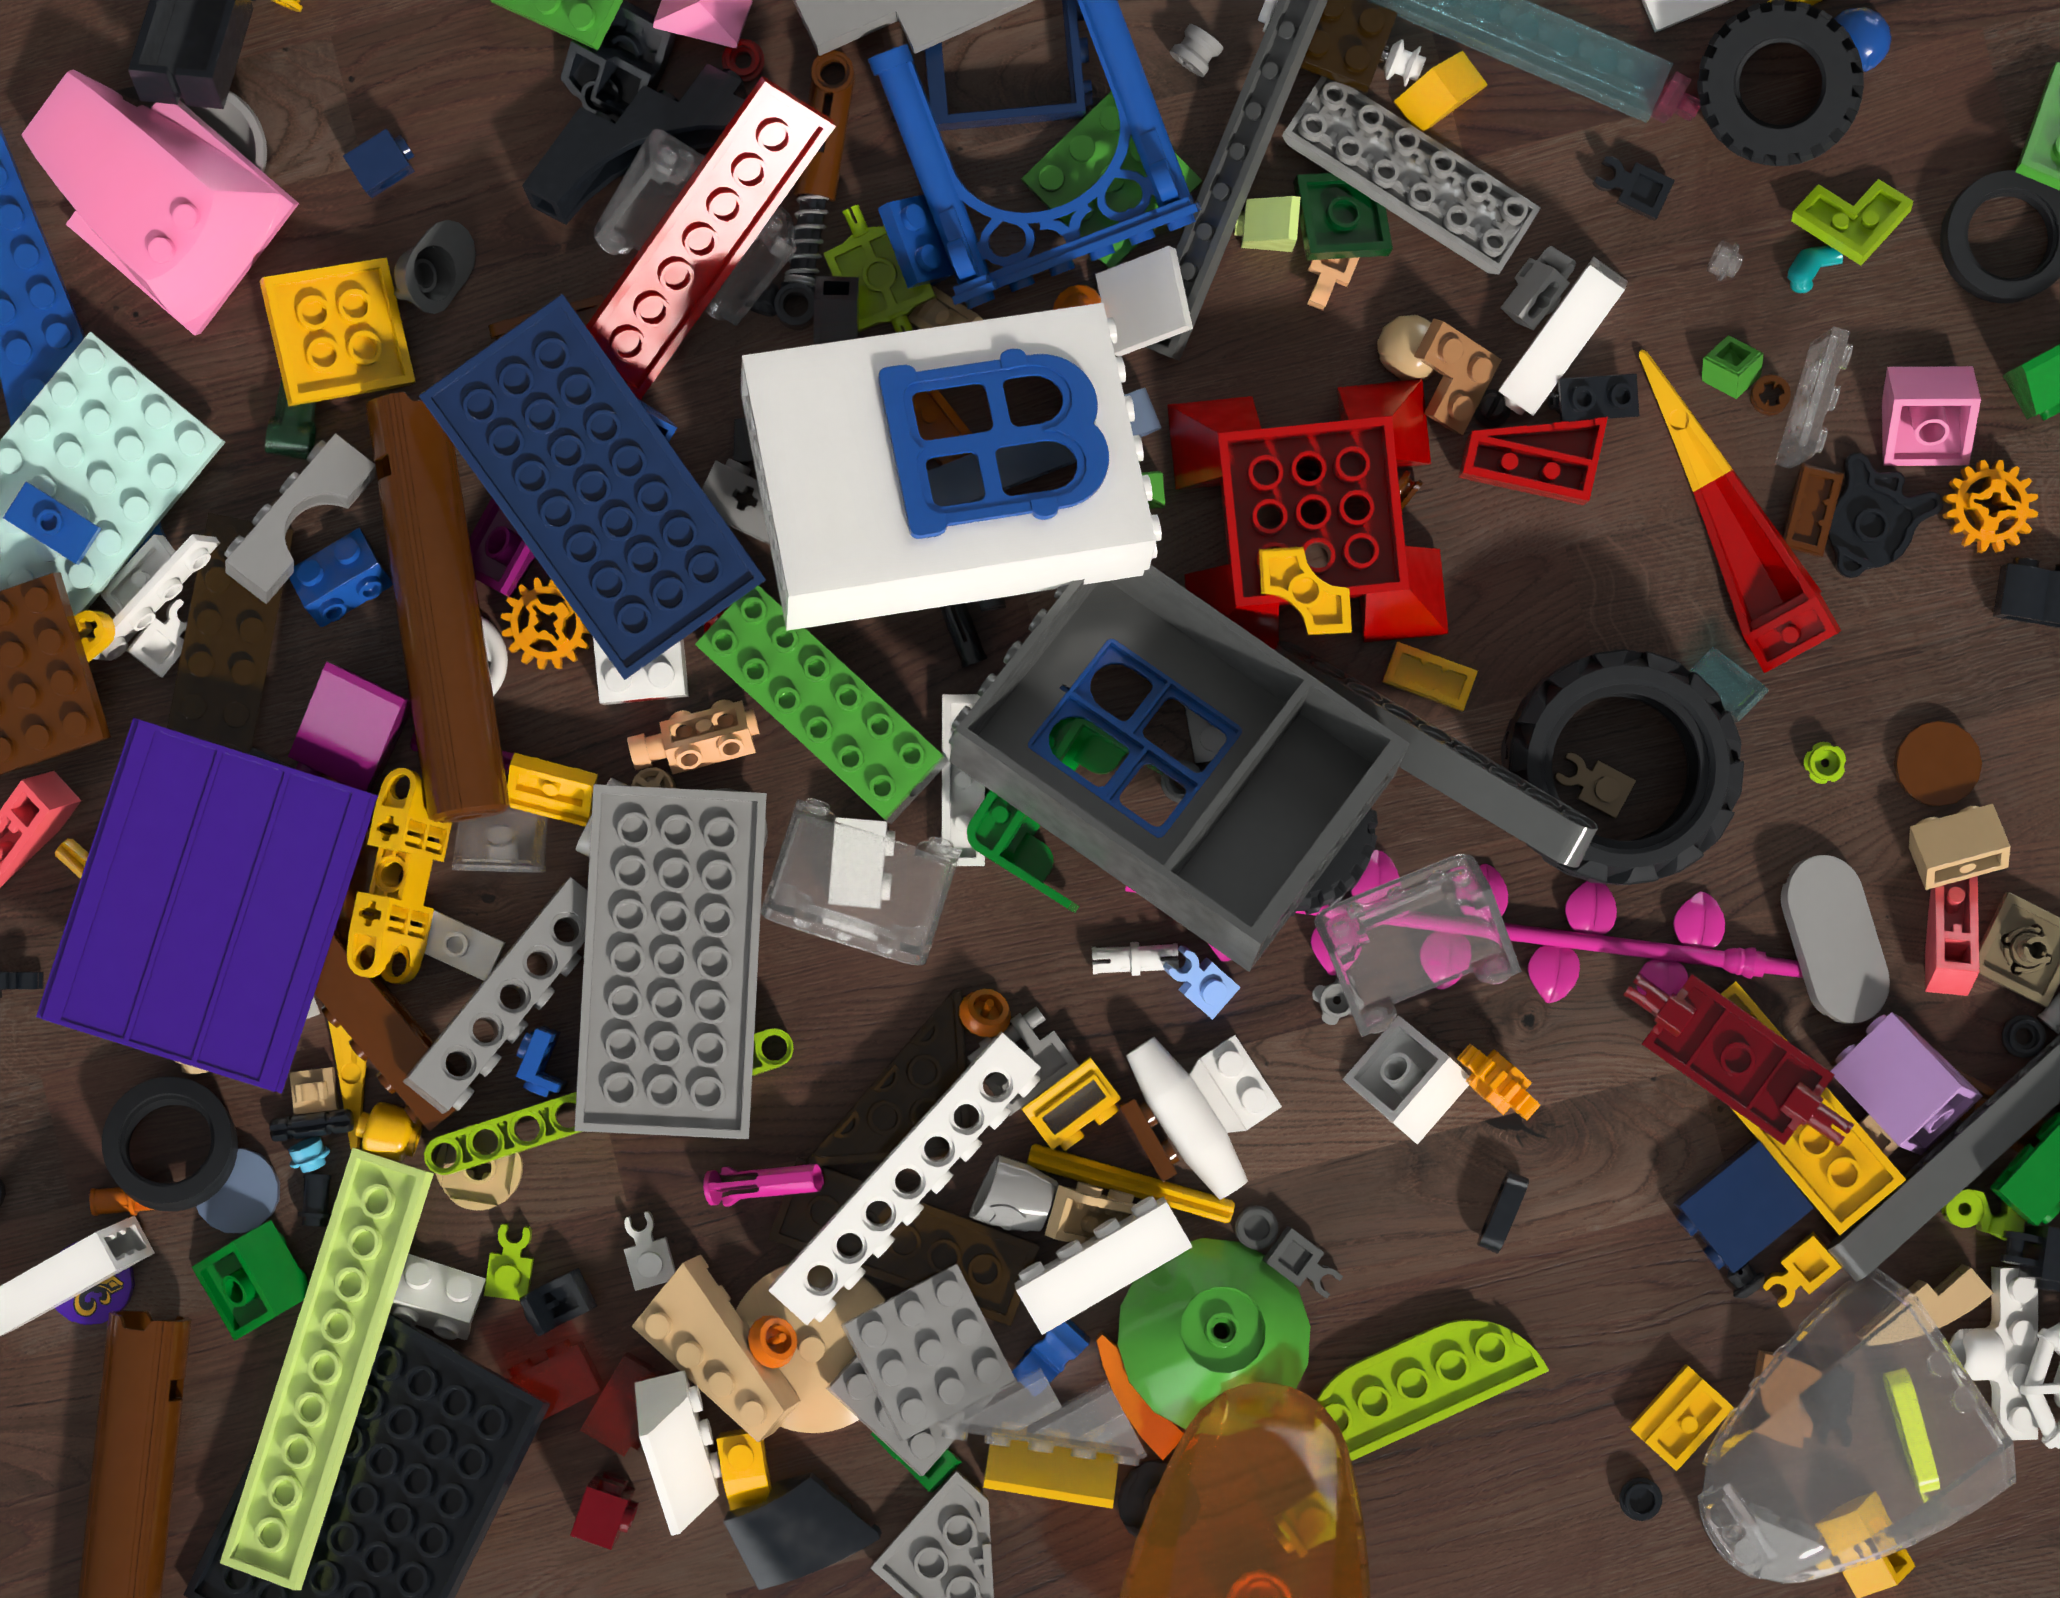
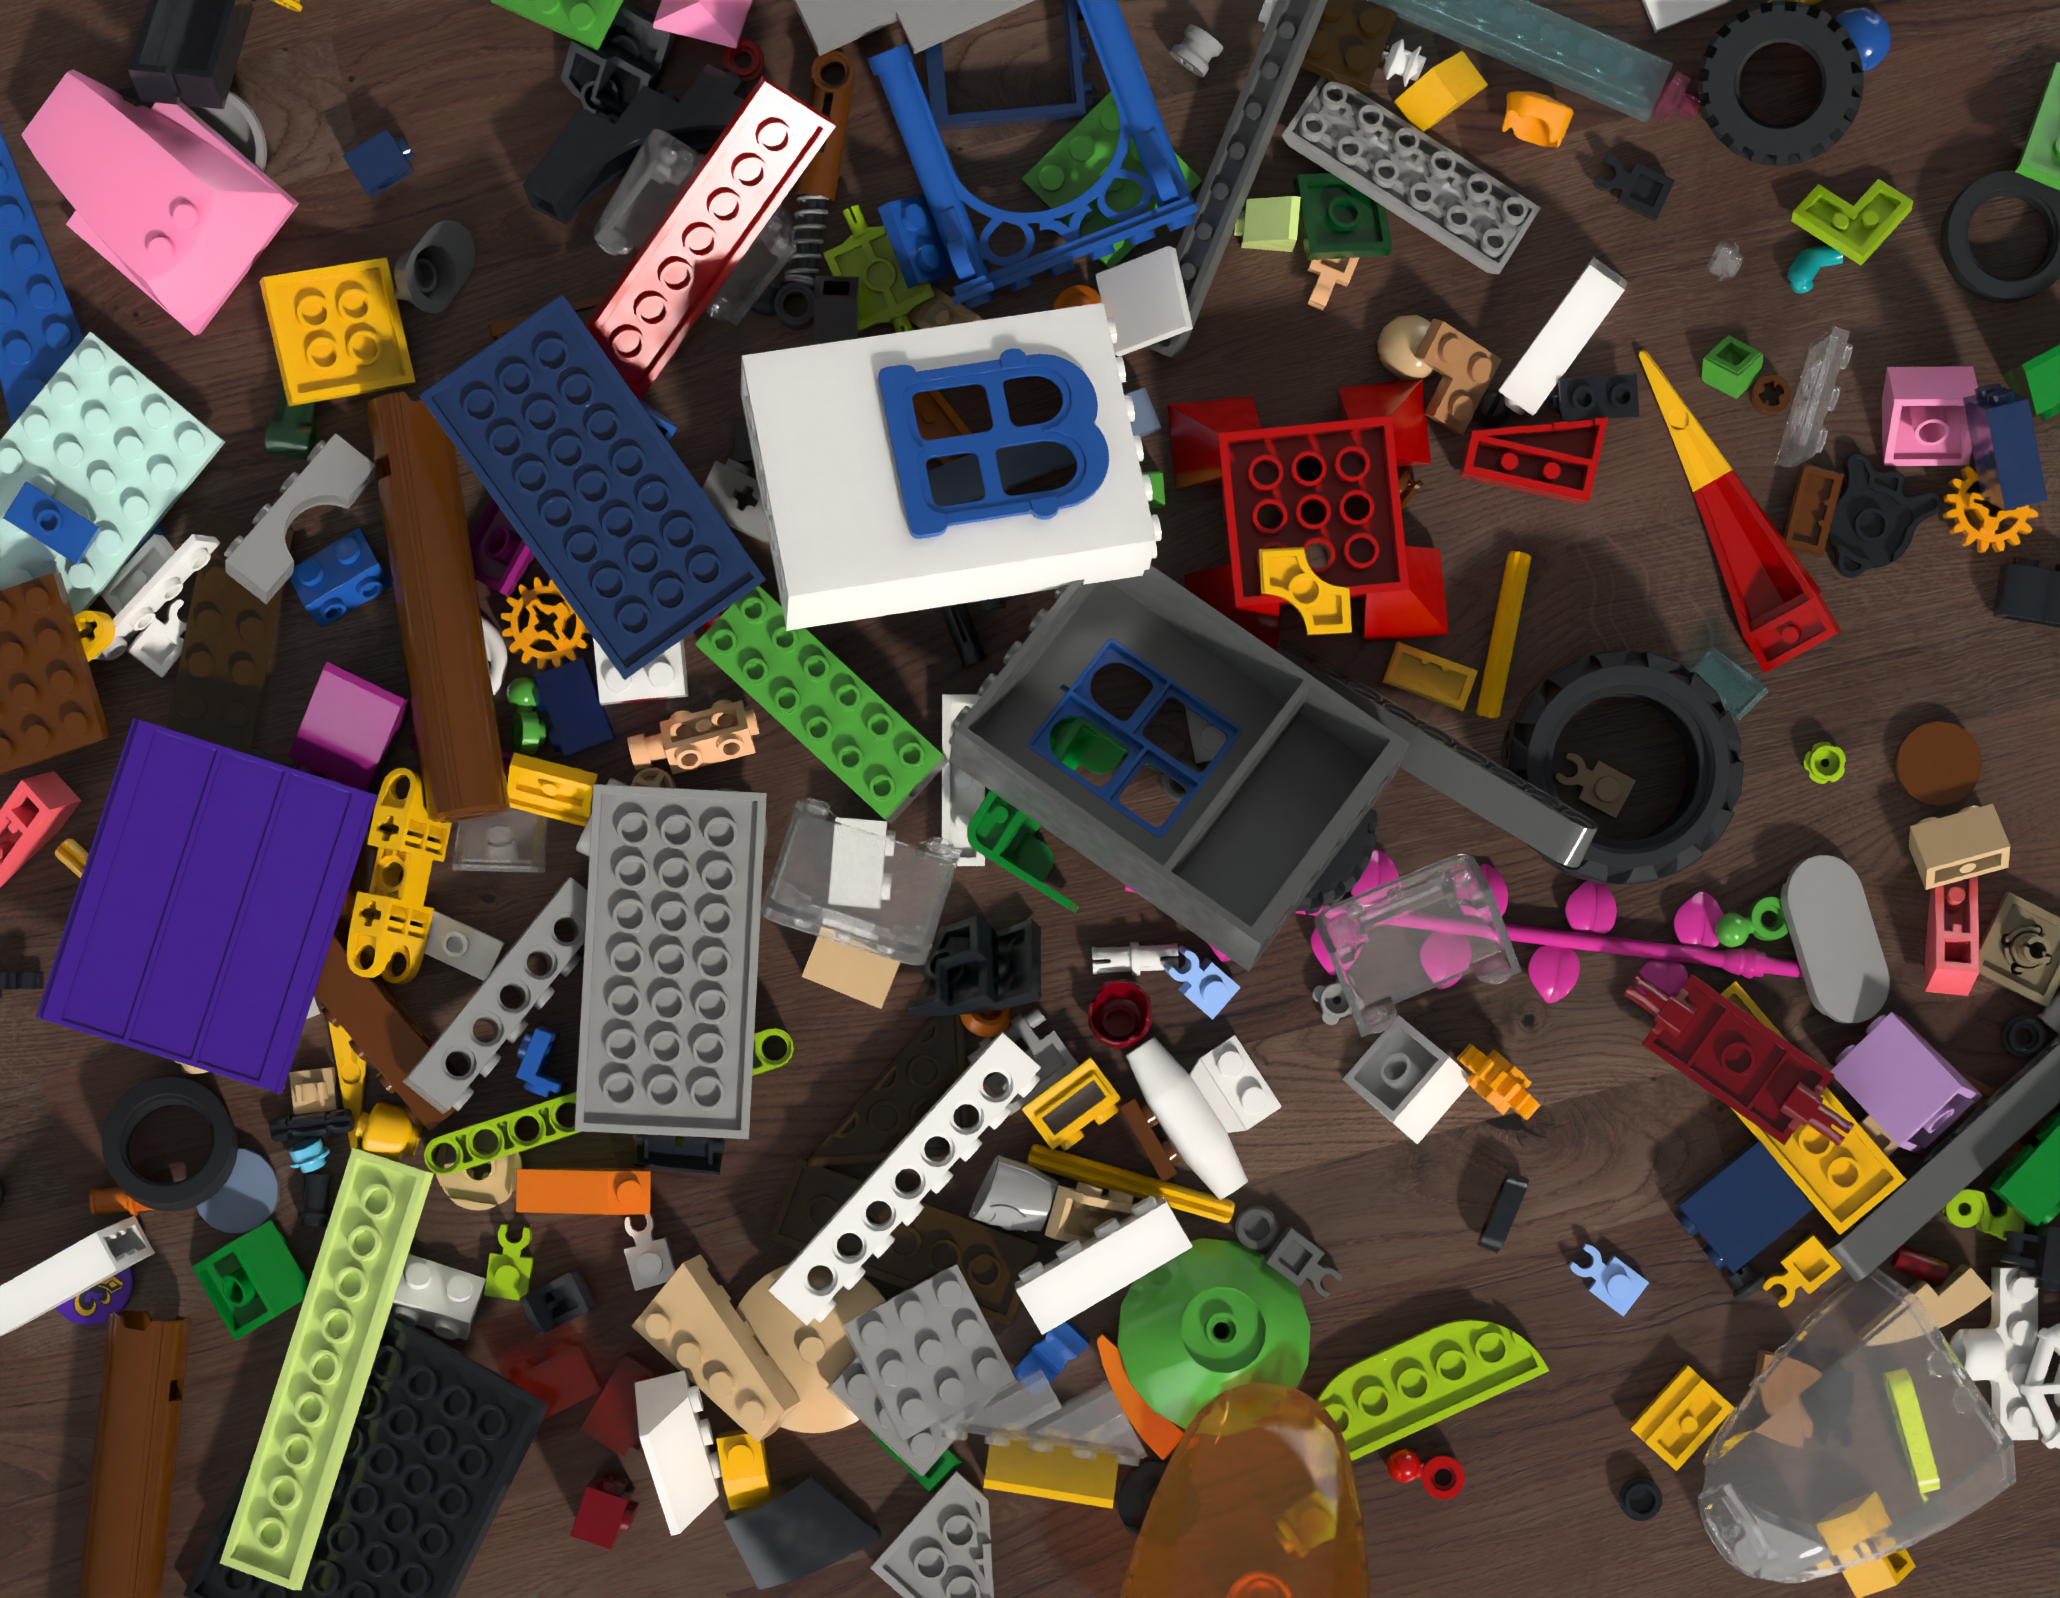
(527, 729): none -> bright green plate
(573, 707): none -> clear blue brick
(583, 1190): none -> orange slope
(680, 1153): none -> black hinge
(769, 1181): dark pink piece -> none
(772, 1341): orange hat -> none
(851, 971): none -> tan brick
(980, 969): none -> black slope
(1120, 1014): none -> dark red hair
(1405, 1466): none -> red plate
(1503, 634): none -> yellow axle
(1537, 118): none -> light orange hair
(1539, 287): light grey piece -> none
(1613, 1282): none -> light blue plate
(1734, 929): none -> bright green plate
(1920, 1265): none -> dark red piece
(2004, 447): none -> dark blue brick

